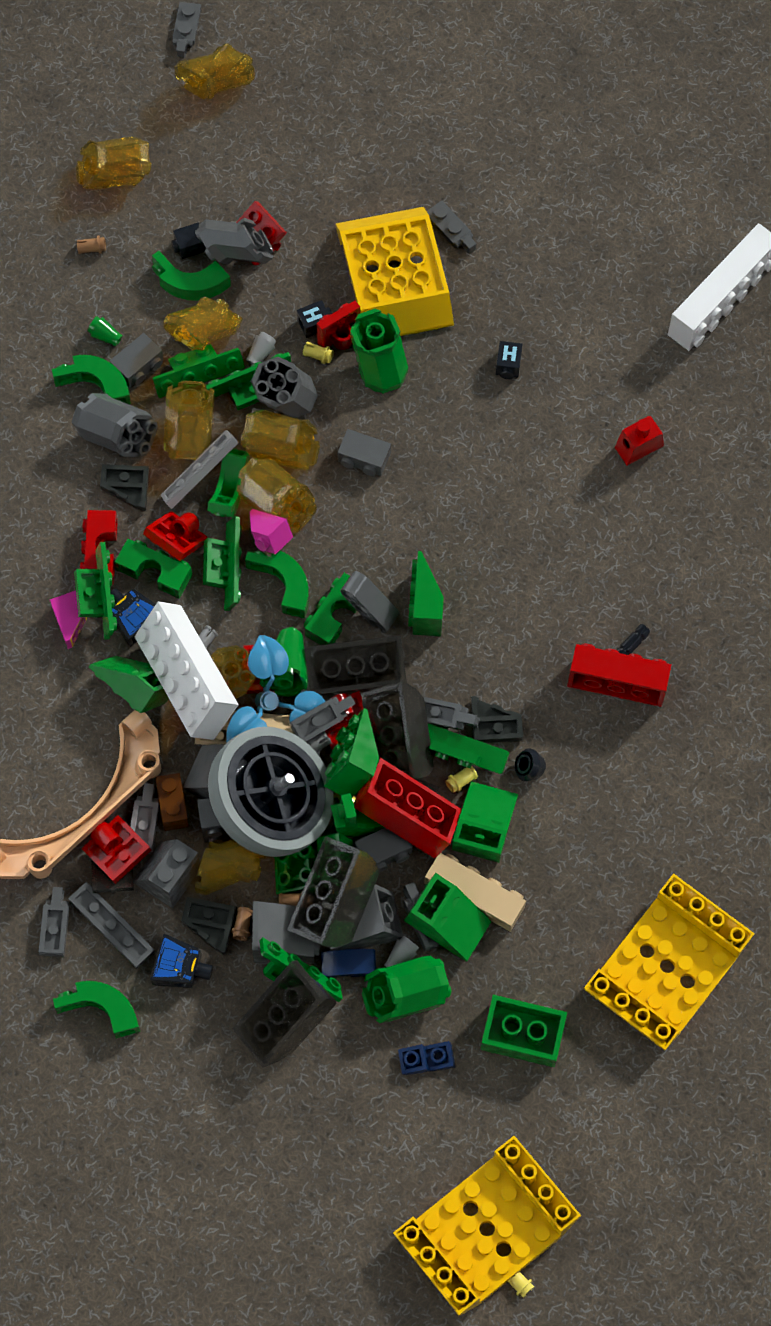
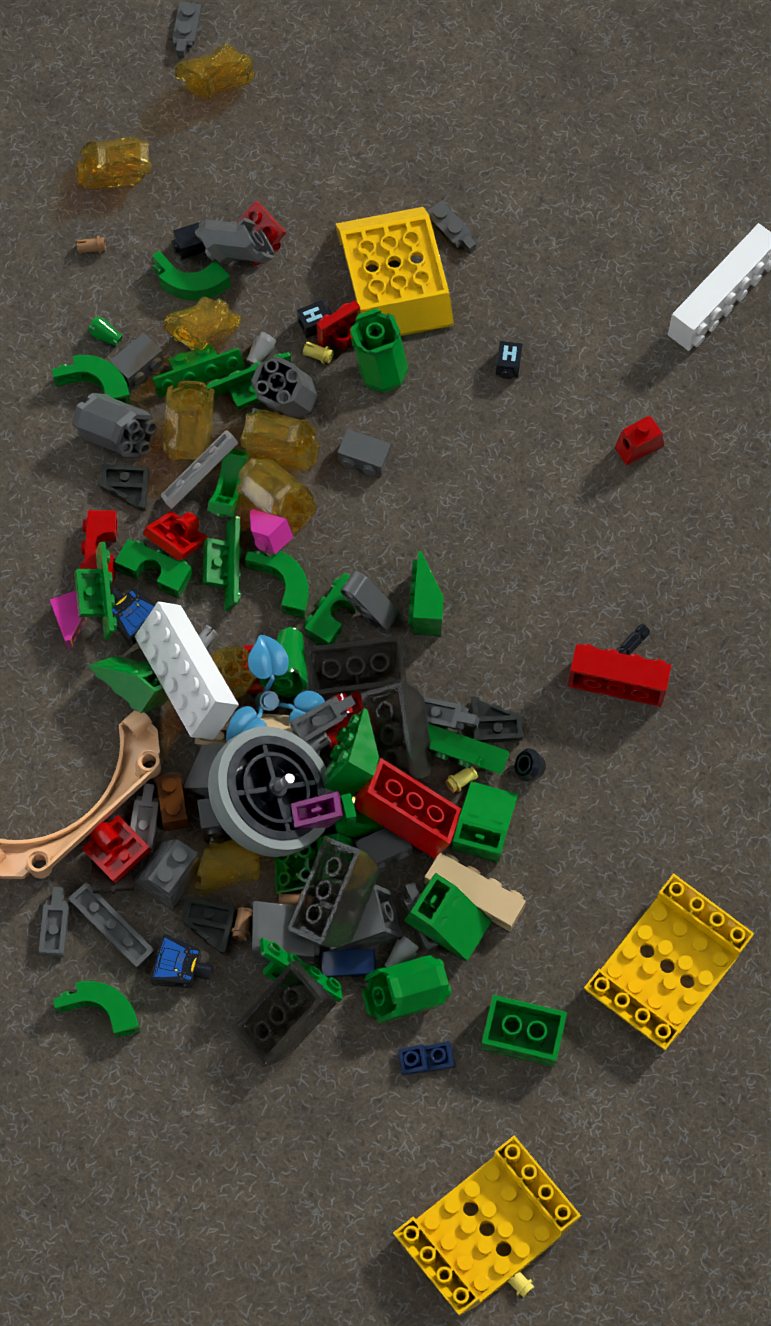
(317, 811): none -> magenta slope

